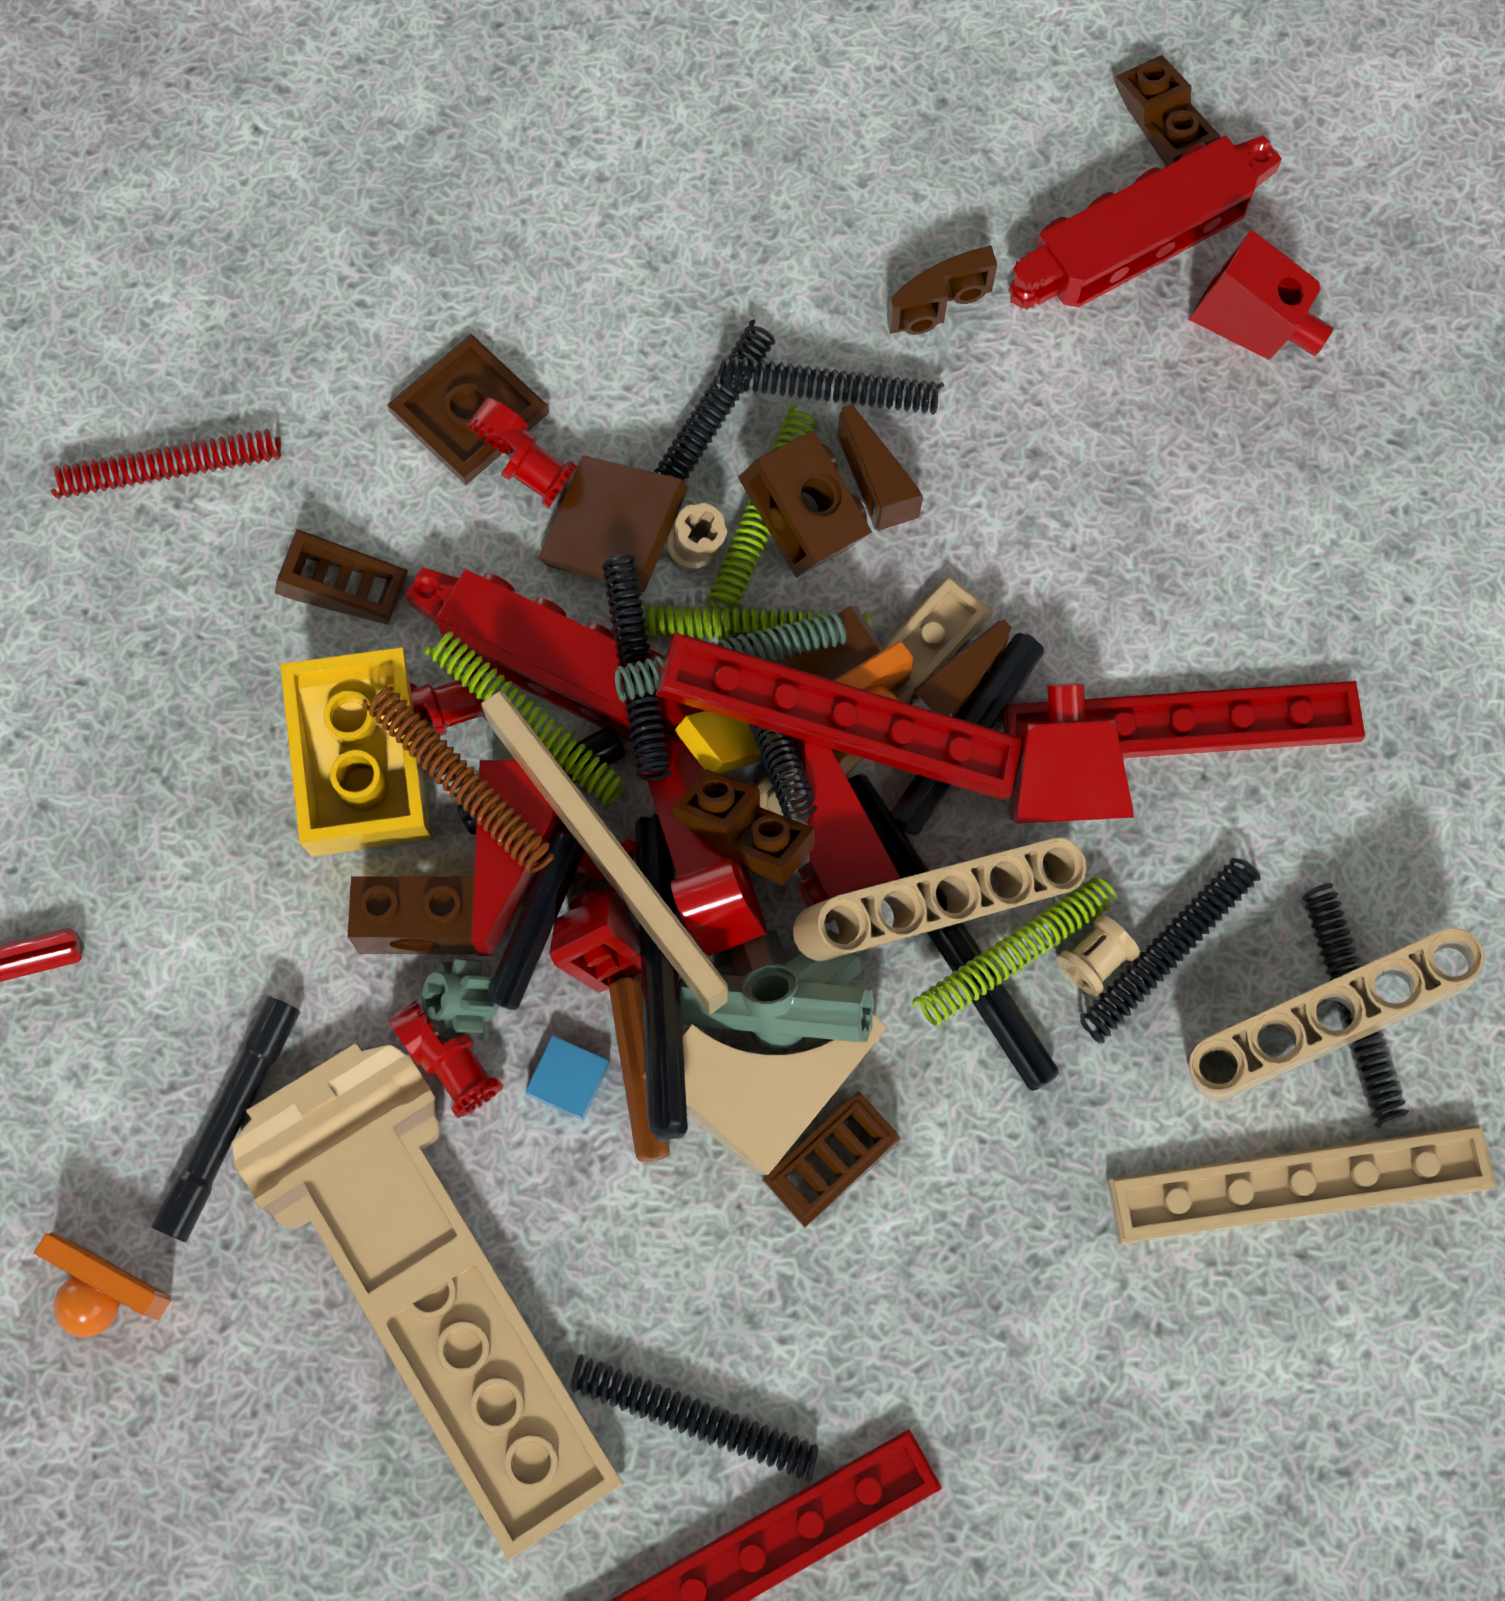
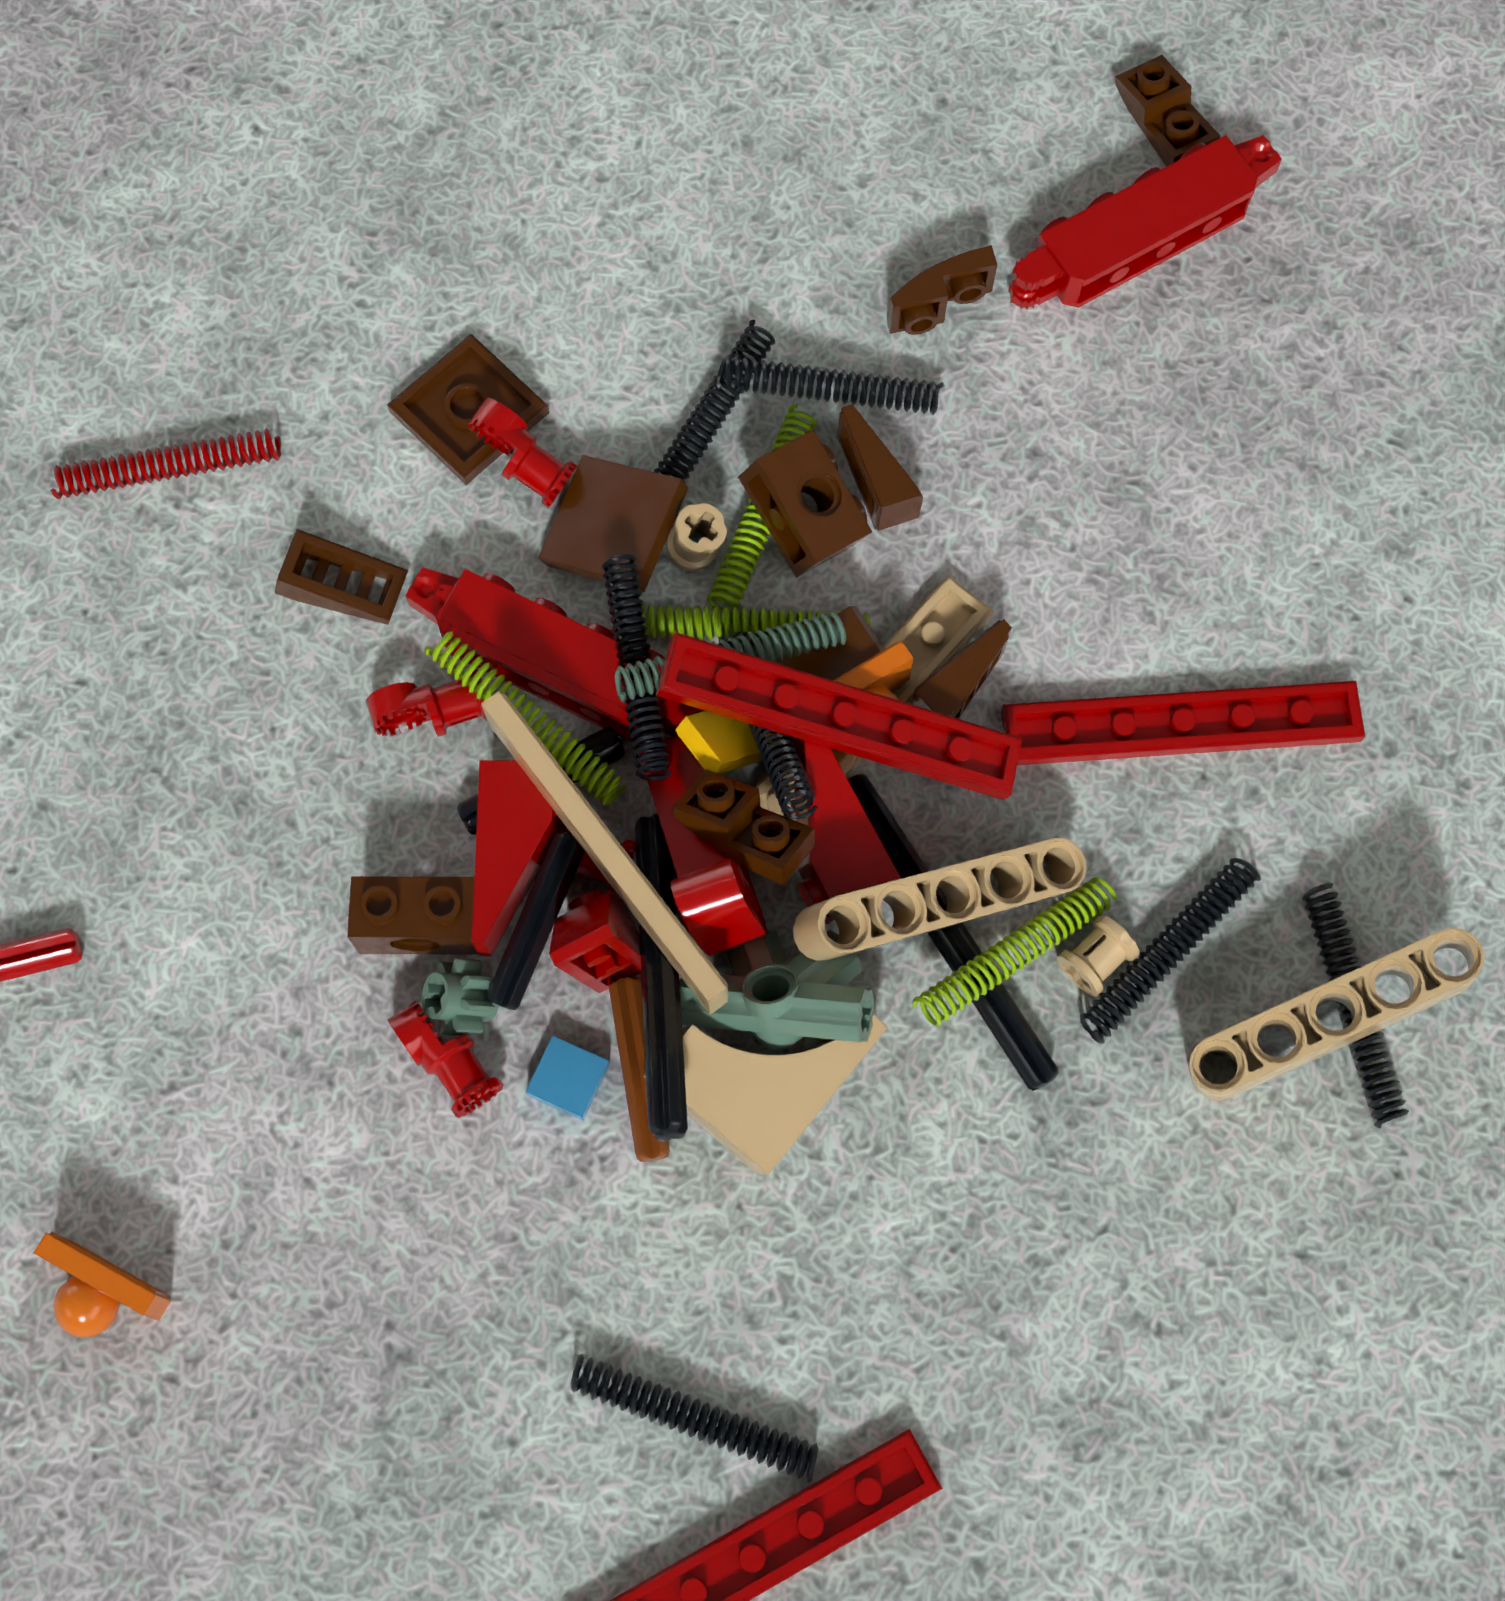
(195, 1182): black piece -> none
(347, 772): yellow slope -> none
(352, 1161): tan piece -> none
(450, 764): dark orange piece -> none
(871, 1121): reddish brown slope -> none
(983, 709): black axle -> none
(1069, 765): red torso -> none
(1262, 301): red torso -> none
(1300, 1184): tan tile -> none

